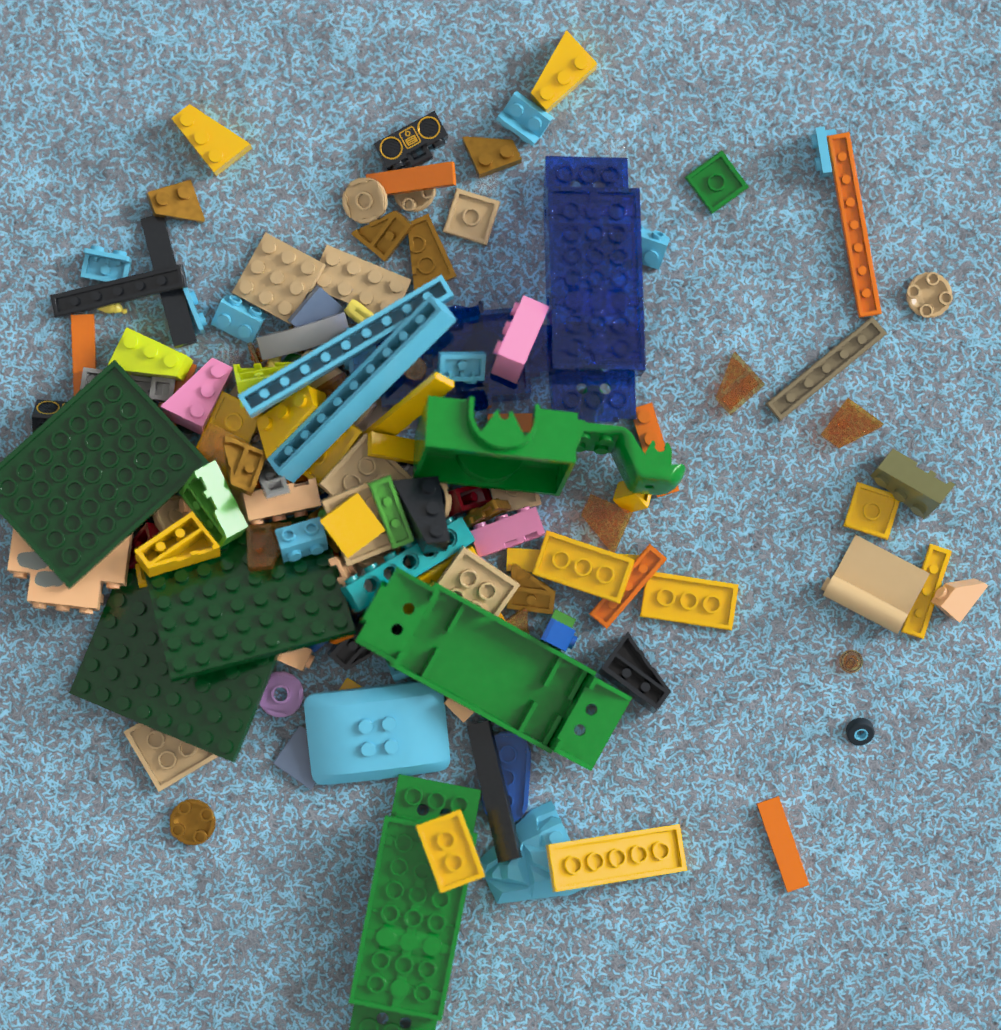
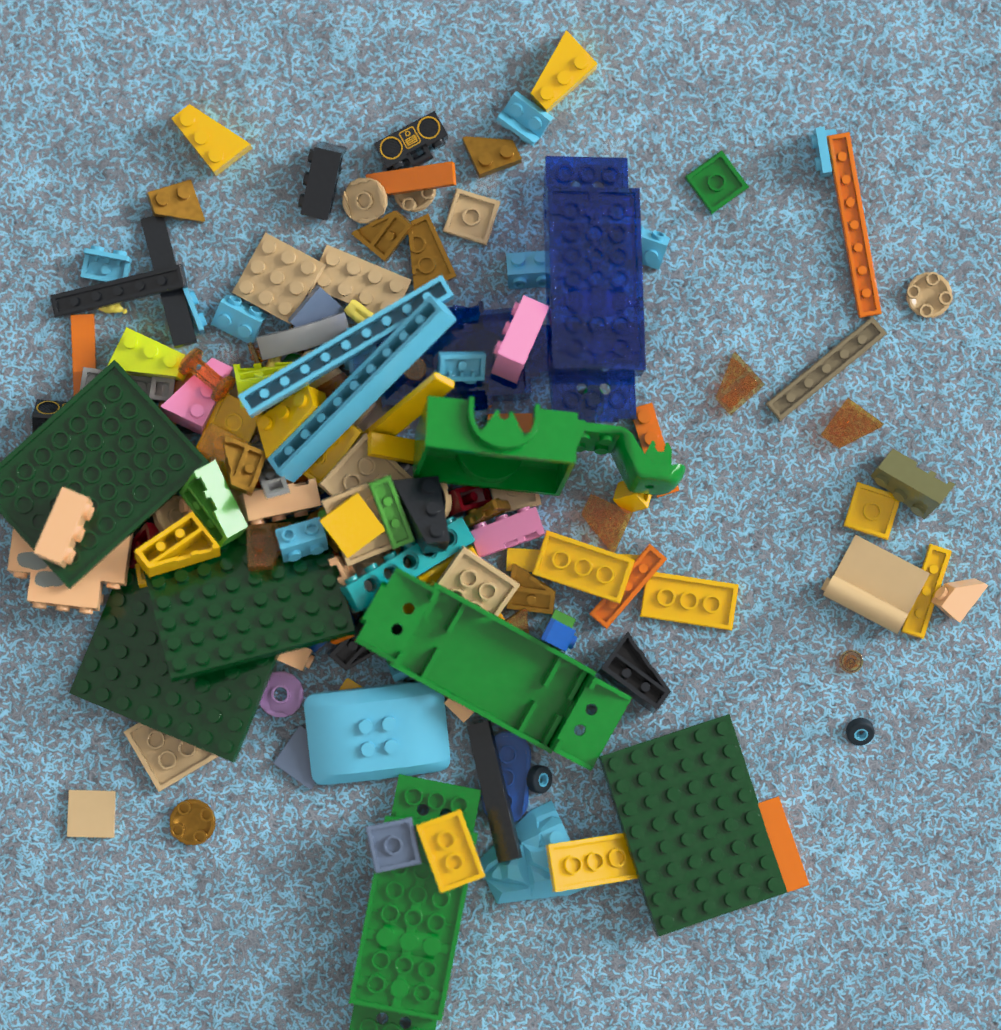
(64, 528): none -> light nougat brick
(91, 813): none -> tan tile
(220, 386): none -> clear orange hose
(321, 180): none -> black wedge
(393, 845): none -> sand blue tile
(526, 270): none -> medium azure bracket
(533, 779): none -> black wheel
(692, 825): none -> dark green plate

